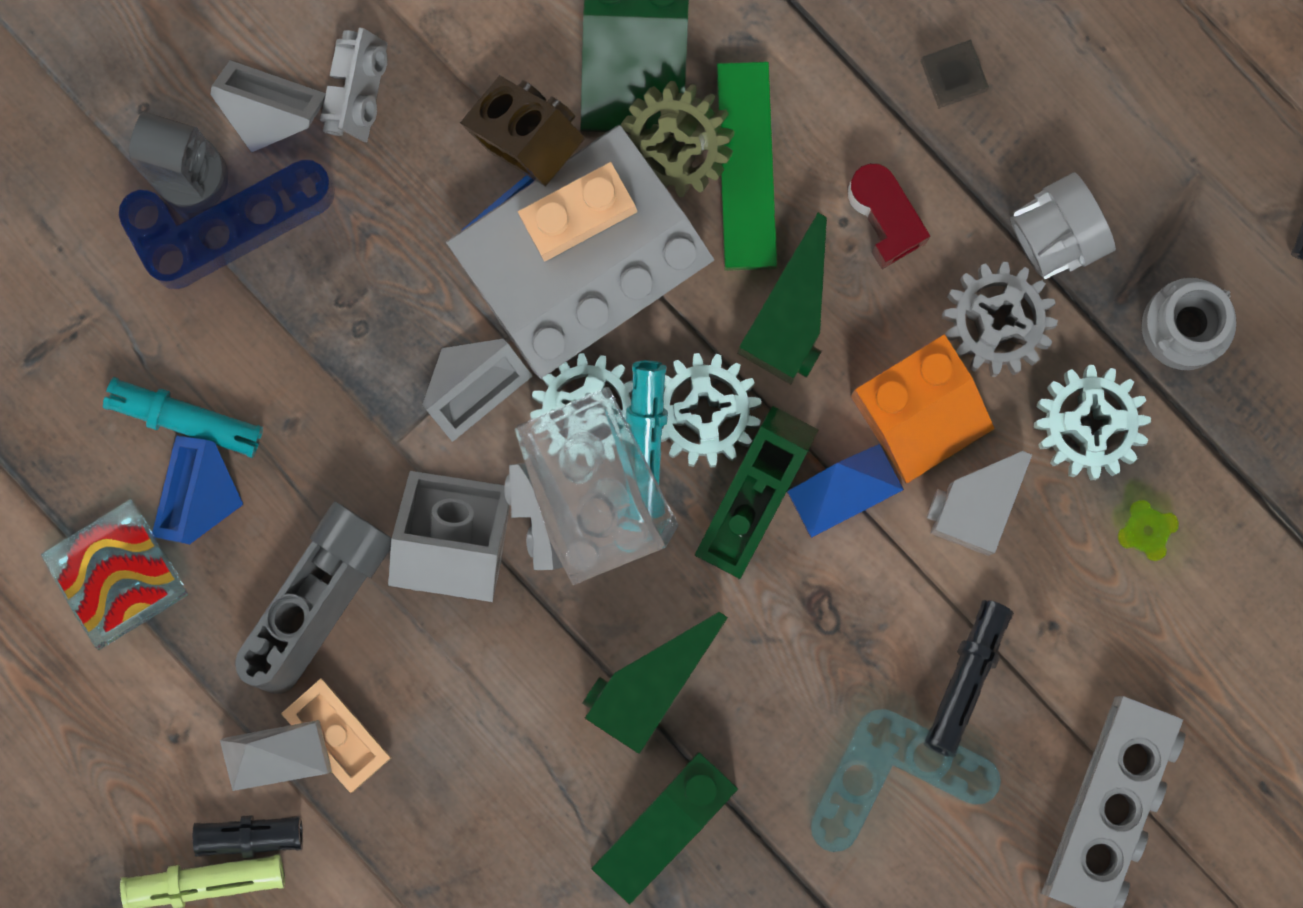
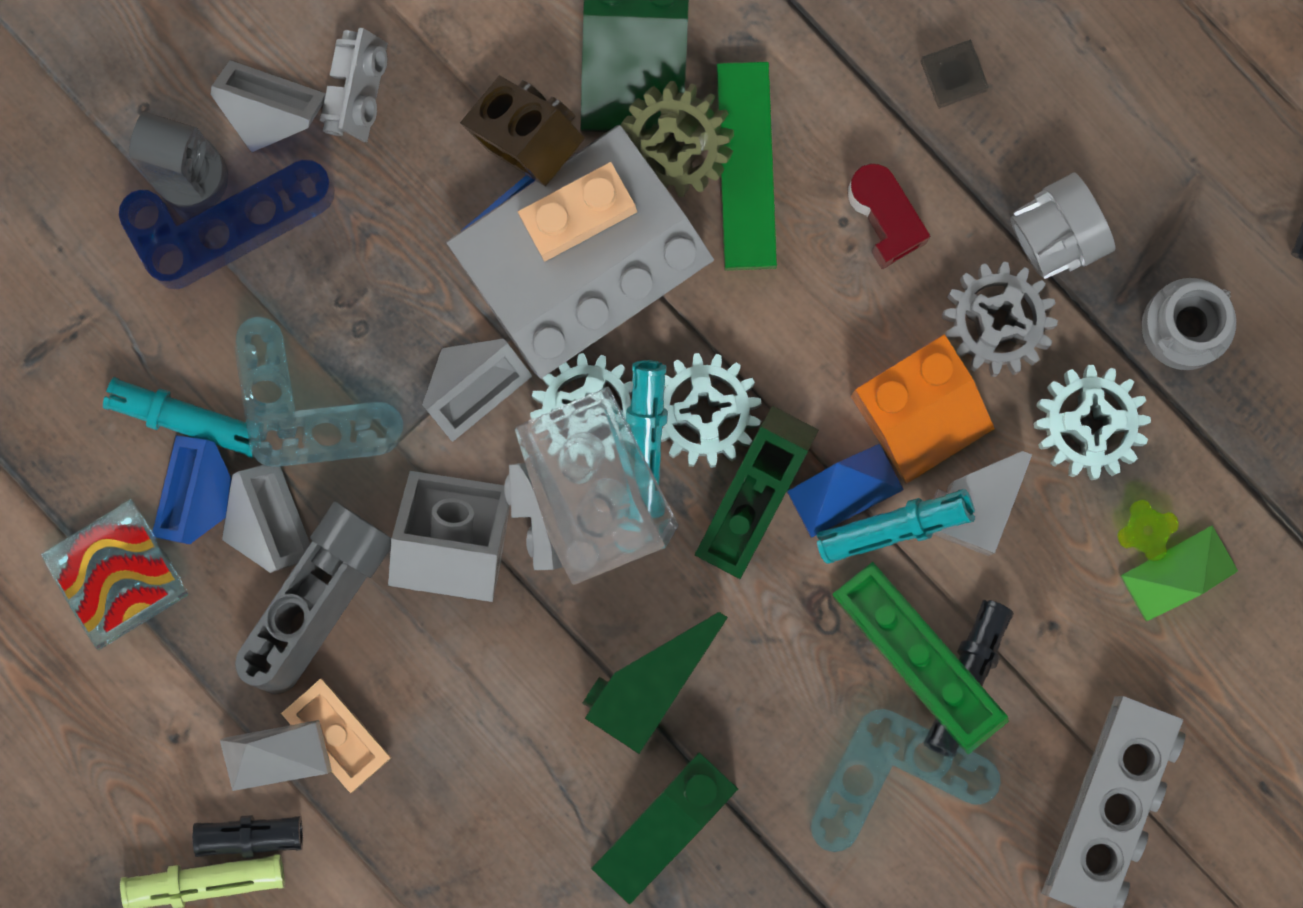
(264, 519): none -> light grey slope
(283, 418): none -> clear light blue beam
(790, 319): dark green slope -> none
(915, 520): none -> teal pin
(920, 658): none -> green tile
(1181, 575): none -> bright green slope

